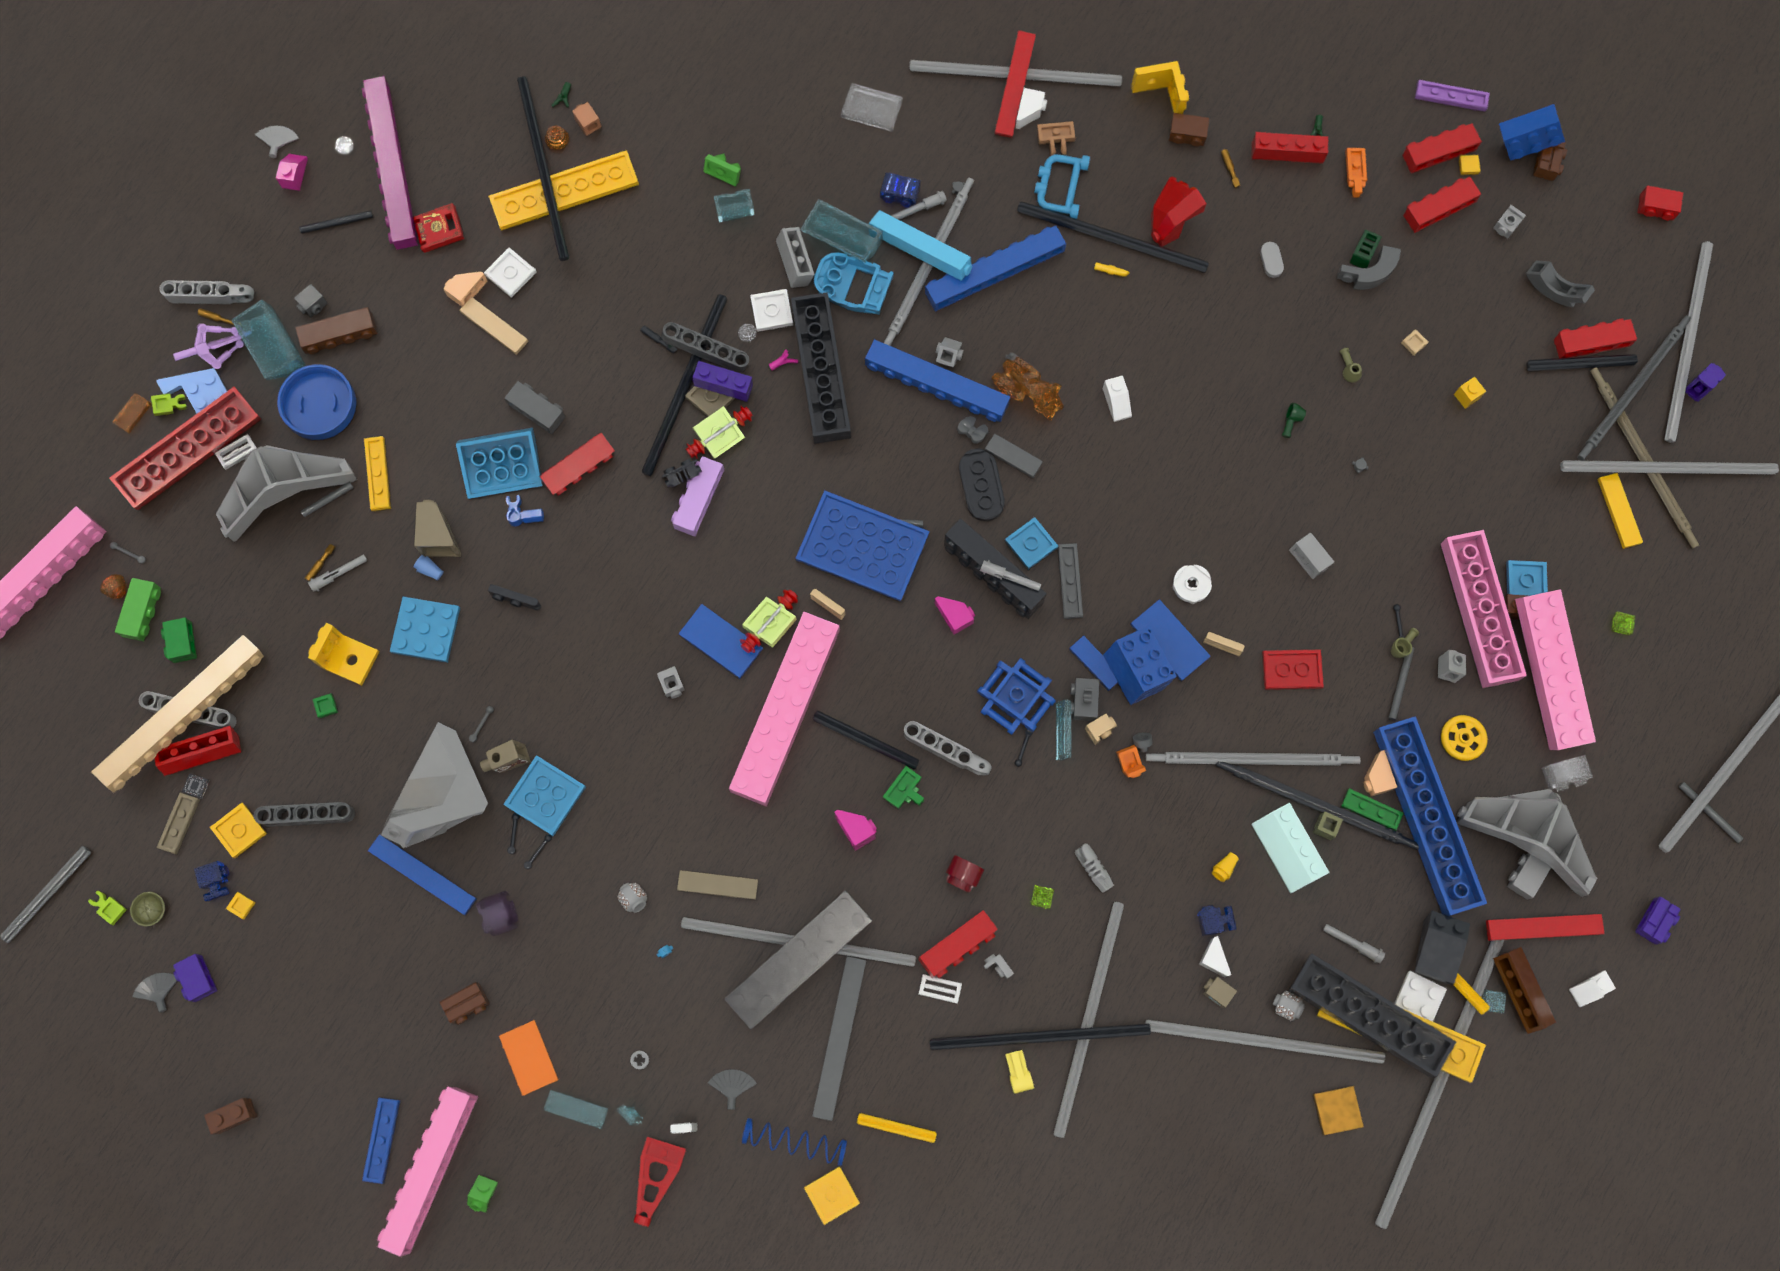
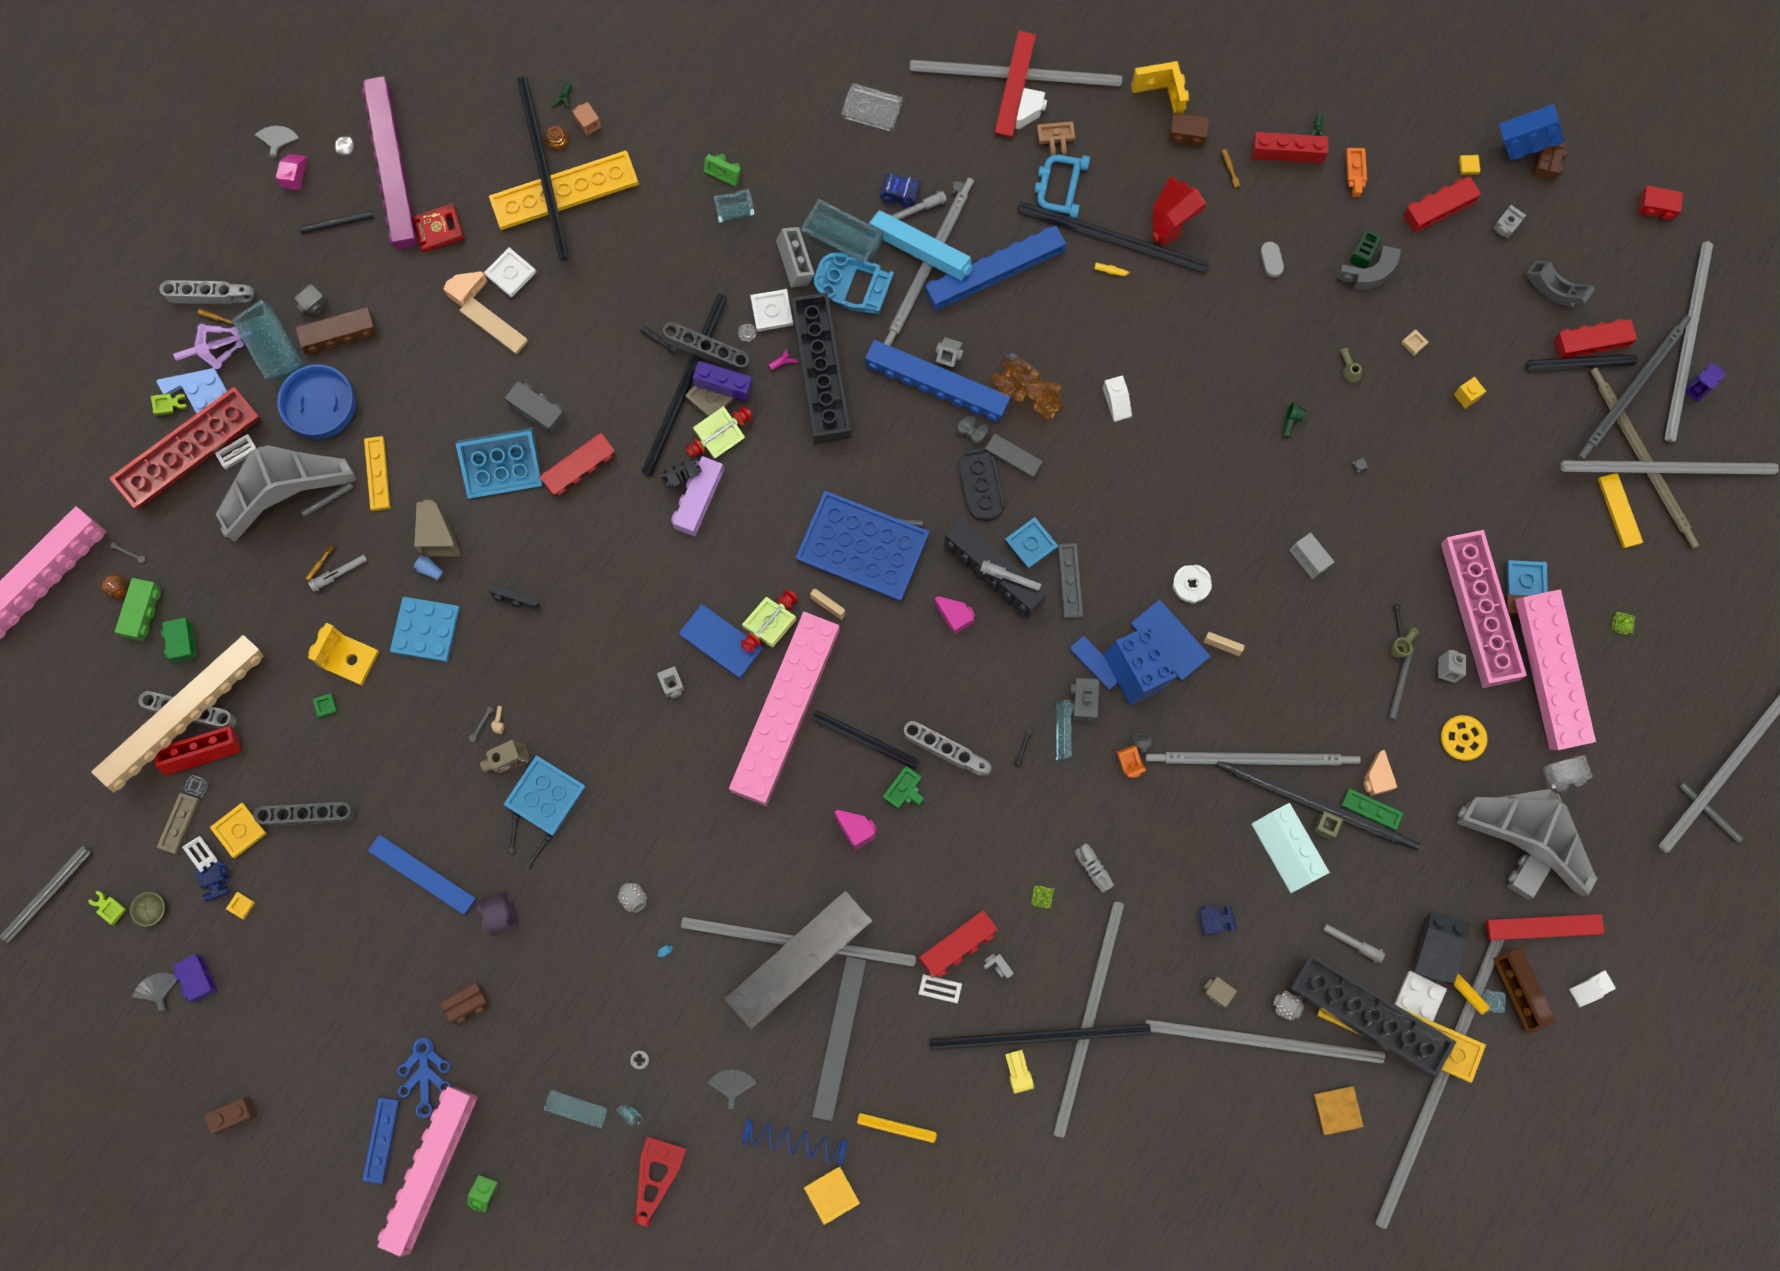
(132, 413): clear orange tile -> none
(205, 861): none -> white tile
(423, 1074): none -> blue plant
(437, 793): light grey panel -> none
(496, 725): none -> tan hand
(516, 517): bar -> none
(528, 1058): orange window -> none
(681, 1128): white tile -> none
(717, 885): dark tan tile -> none
(963, 874): dark red piece -> none
(1016, 695): blue brick -> none
(1100, 728): tan brick -> none
(1215, 959): white slope -> none
(1224, 869): yellow cone -> none
(1292, 669): red tile -> none
(1430, 817): blue brick -> none
(1441, 147): red brick -> none
(1452, 95): medium lavender tile -> none
(1658, 921): dark purple brick -> none

